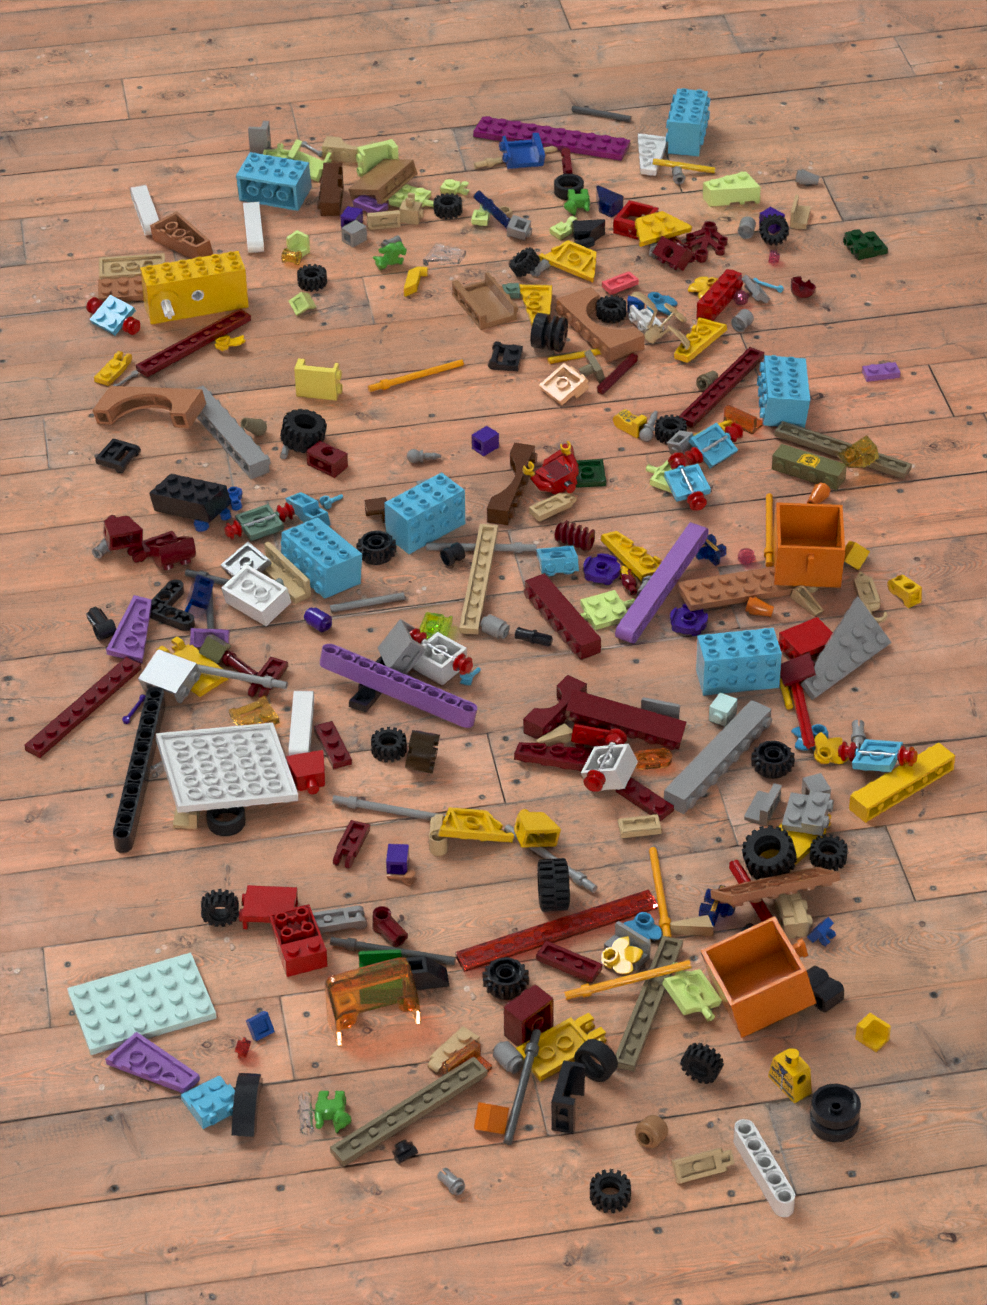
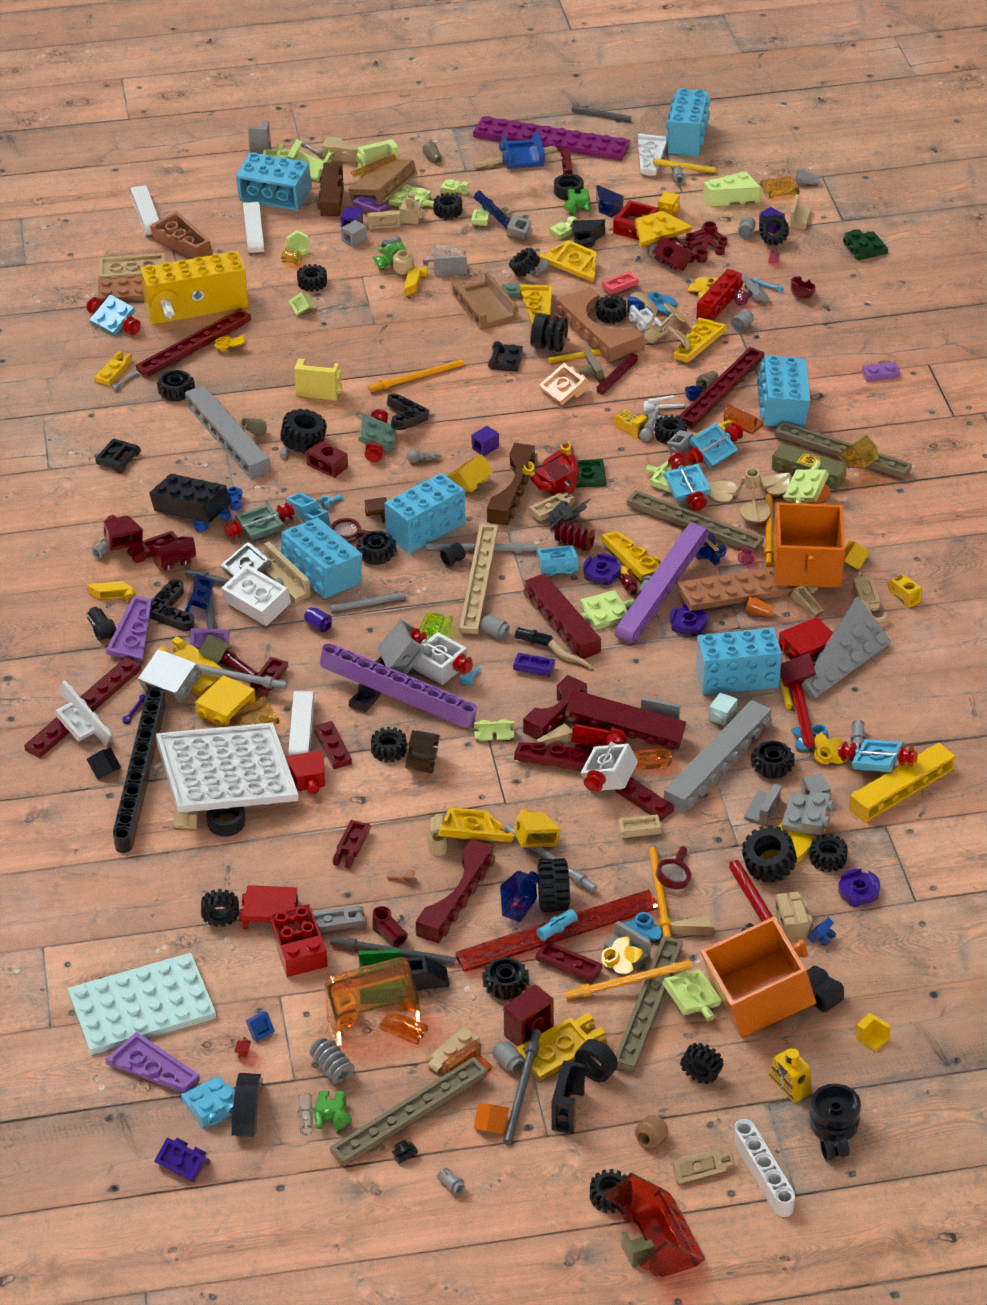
(79, 718): none -> white bracket
(103, 763): none -> black panel
(111, 590): none -> yellow piece
(120, 400): nougat arch -> none
(175, 384): none -> black gear
(181, 1159): none -> dark purple bracket
(223, 701): none -> yellow panel
(332, 1060): none -> light grey piece
(348, 529): none -> piece
(354, 802): light grey bar -> none
(371, 166): none -> clear orange bar
(377, 434): none -> sand green plate
(397, 859): dark purple brick -> none
(401, 1029): none -> clear orange tile
(403, 262): none -> tan head
(410, 414): none -> black beam
(431, 151): none -> dark tan cone
(437, 918): none -> dark red arch
(450, 265): none -> light grey panel
(471, 473): none -> yellow slope
(503, 728): none -> yellowish green hinge
(518, 894): none -> clear blue torso
(534, 664): none -> dark purple plate
(557, 924): none -> medium azure pin
(560, 652): none -> tan animal
(564, 512): none -> dark grey hinge
(636, 1249): none -> olive panel
(651, 405): none -> white plant
(660, 1221): none -> clear red windscreen
(669, 203): none -> yellow brick
(674, 872): none -> dark red piece
(682, 517): none -> dark tan plate
(693, 392): none -> clear blue plate
(716, 908): clear blue hips -> none
(753, 512): none -> tan plant
(775, 885): nougat plate -> none
(779, 187): none -> clear yellow plate
(806, 484): none -> yellowish green plate
(834, 1147): none -> black wheel
(859, 896): none -> dark purple plate

